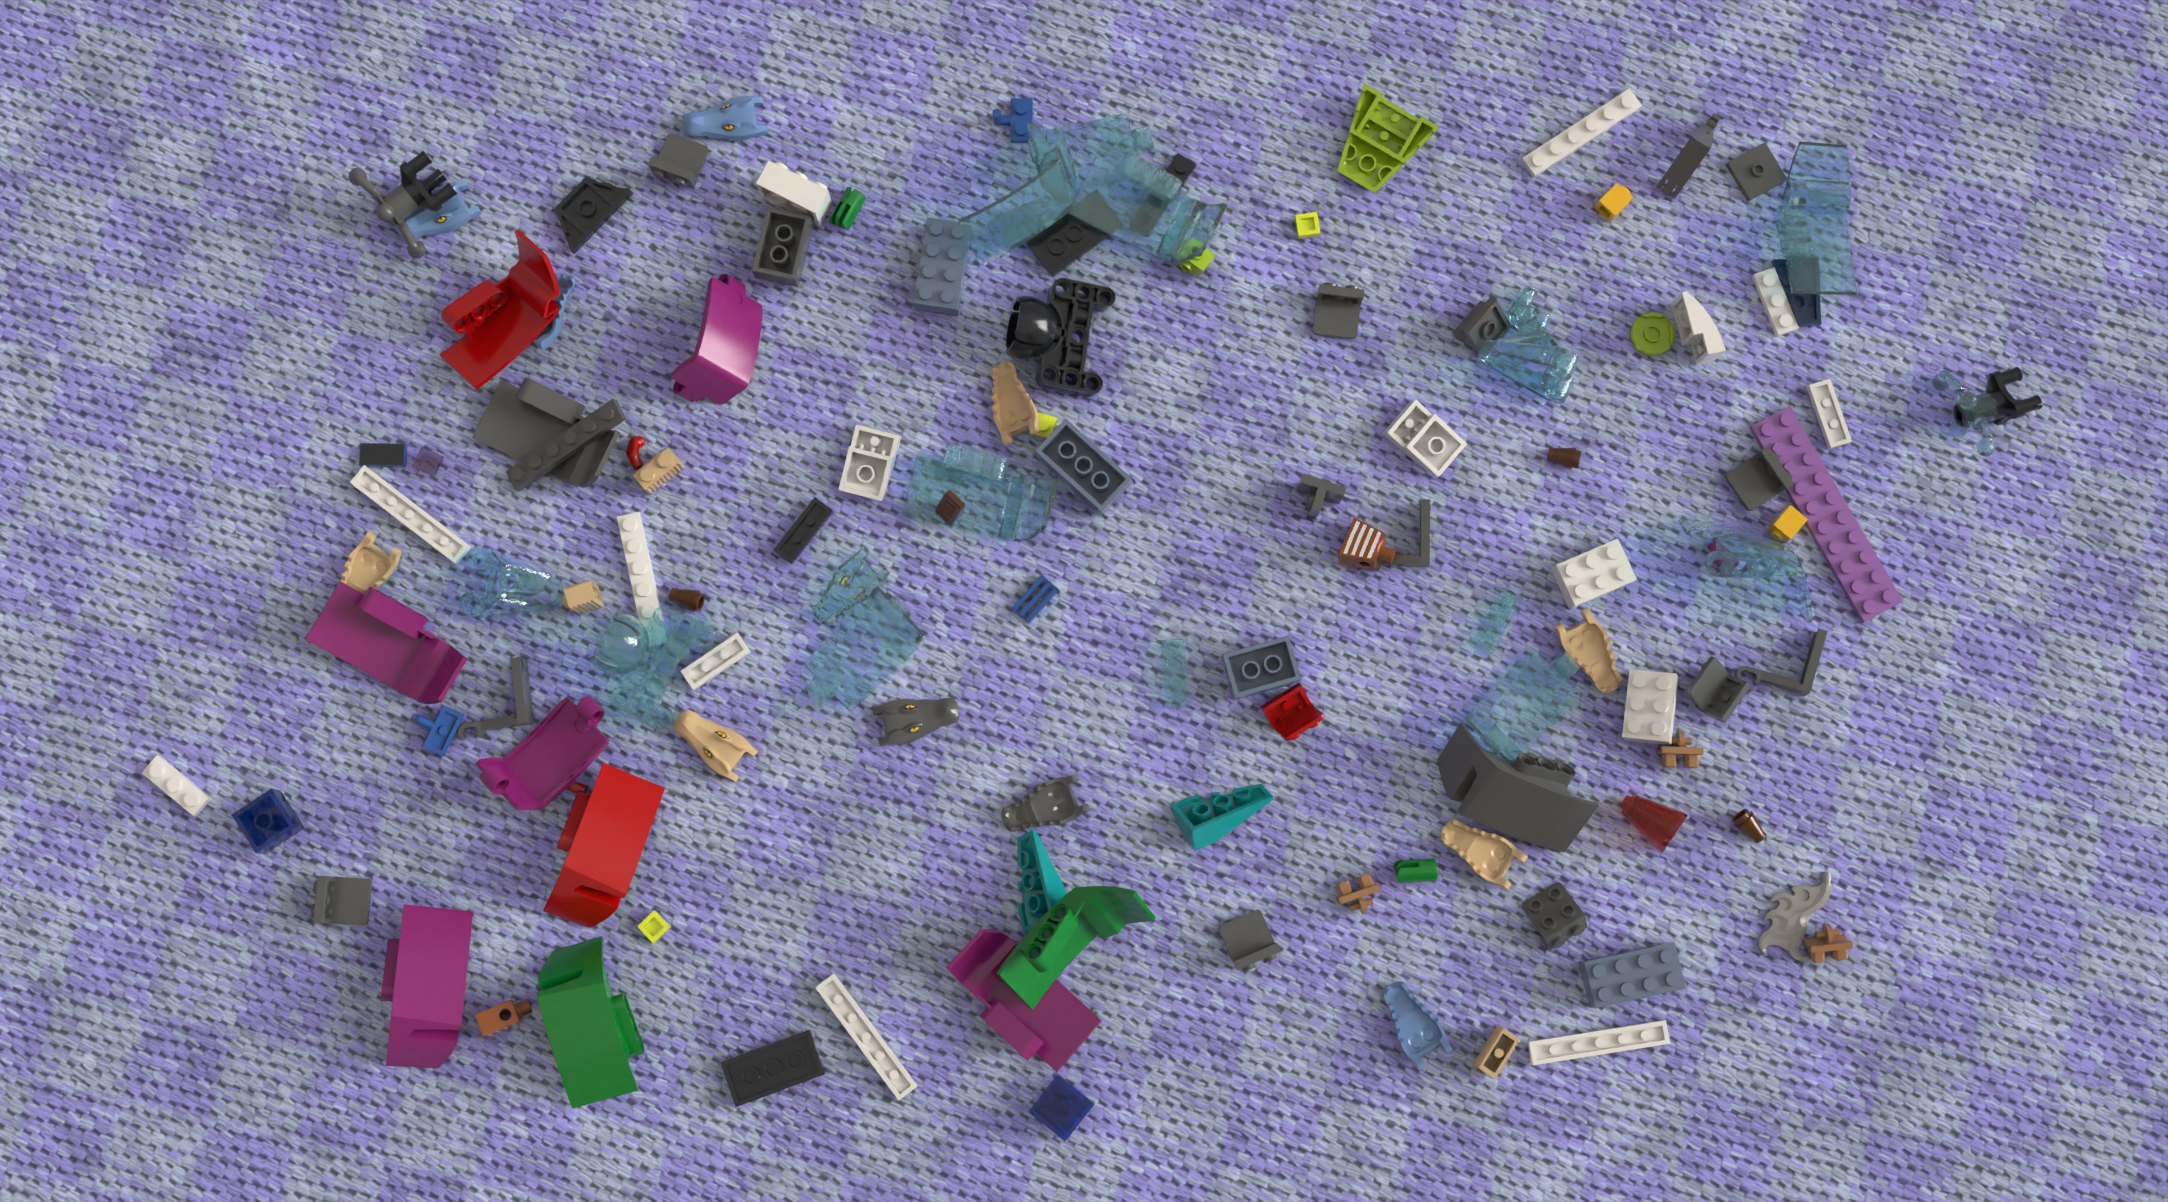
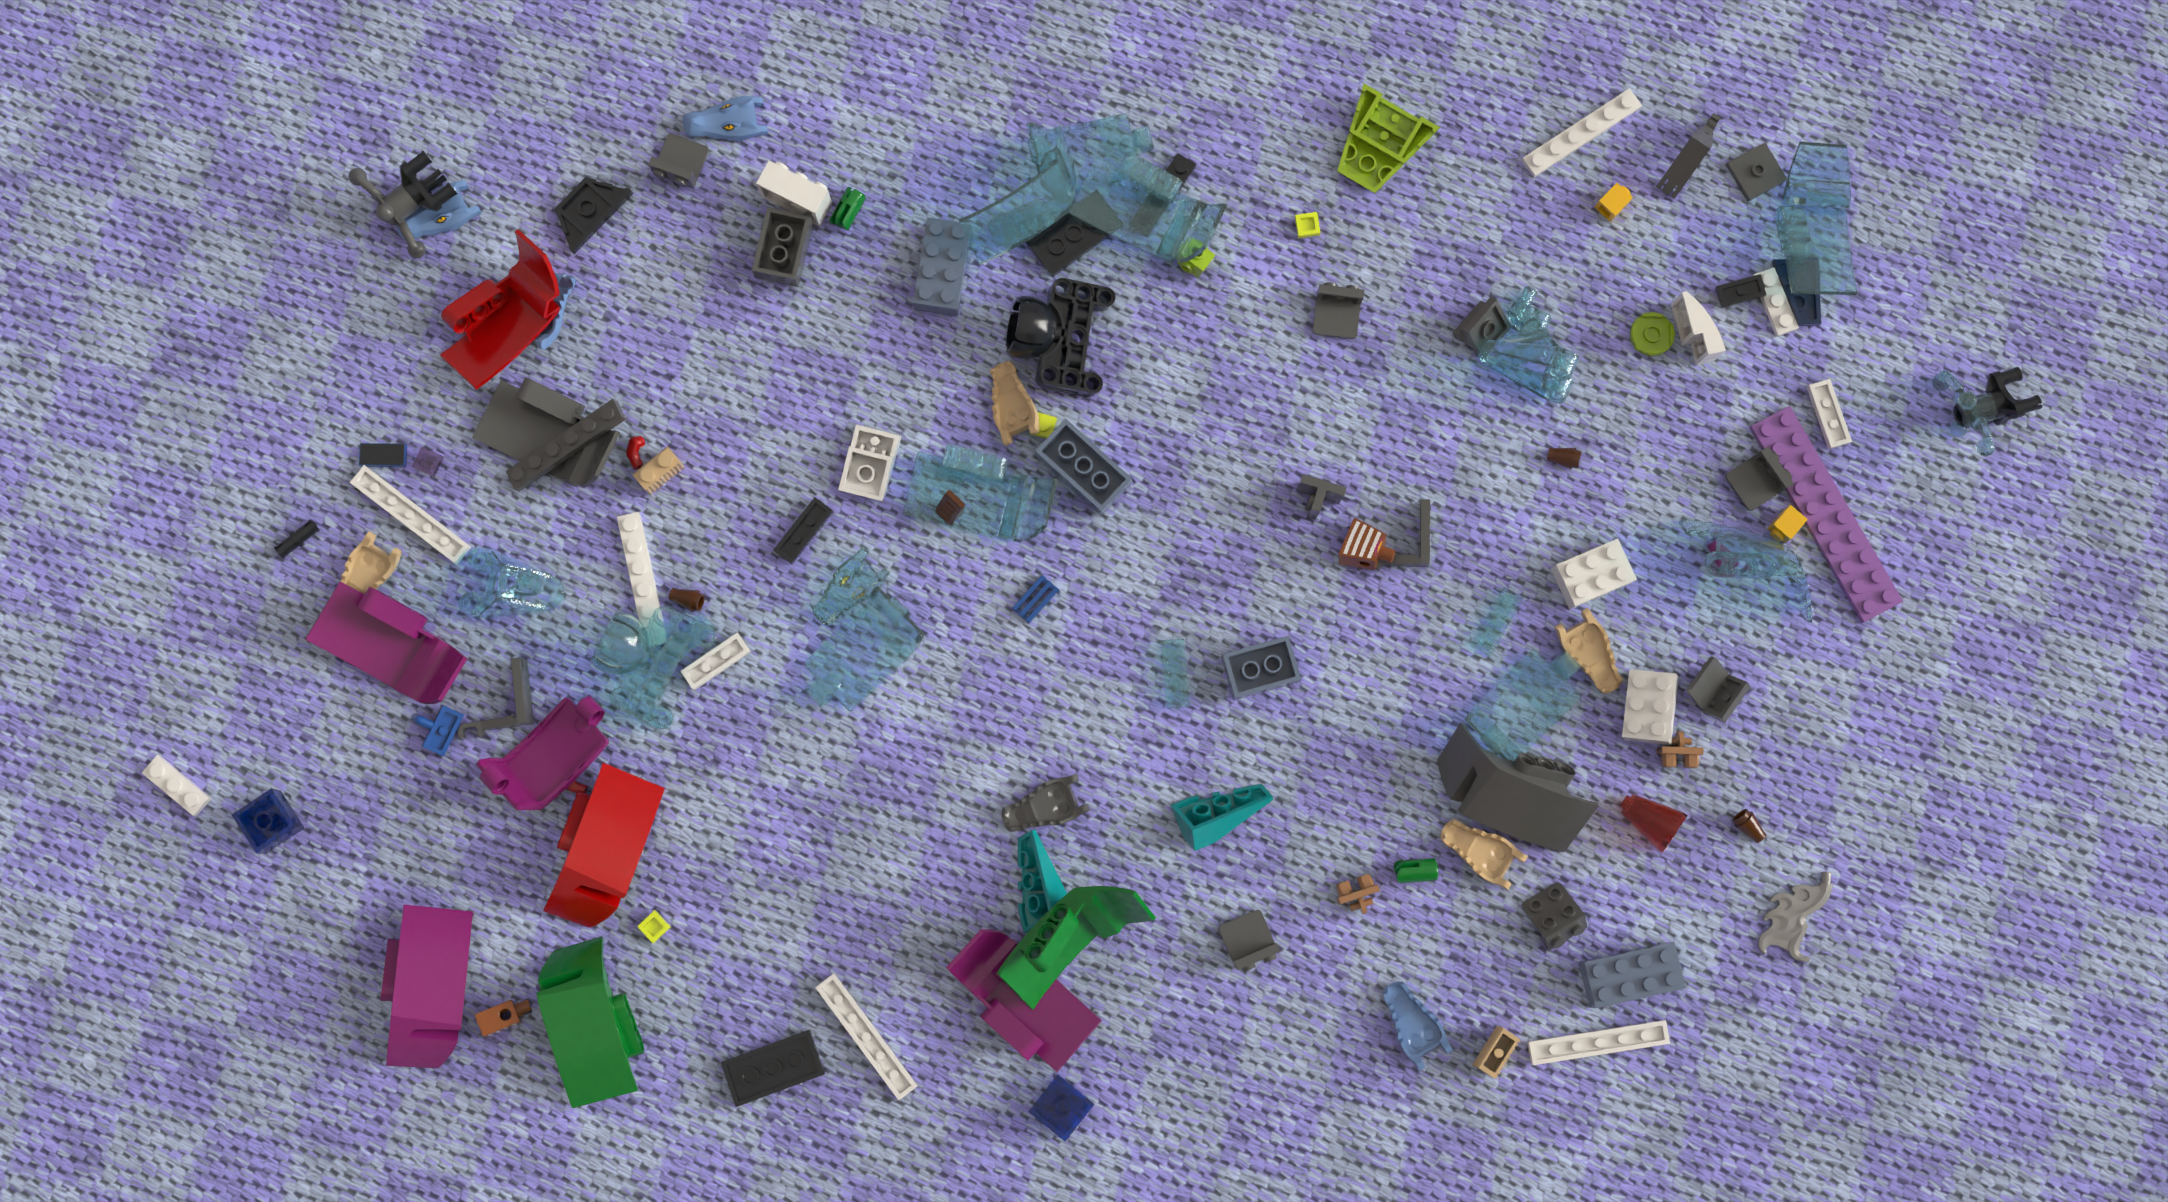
(296, 538): none -> black pin
(341, 900): dark grey bracket -> none
(582, 597): tan brick -> none
(715, 744): tan animal -> none
(724, 347): magenta panel -> none
(912, 719): dark grey animal -> none
(1020, 116): blue plate -> none
(1292, 713): red bracket -> none
(1424, 438): white slope -> none
(1741, 291): none -> black plate
(1808, 674): dark grey hinge -> none
(1826, 941): medium nougat hips -> none

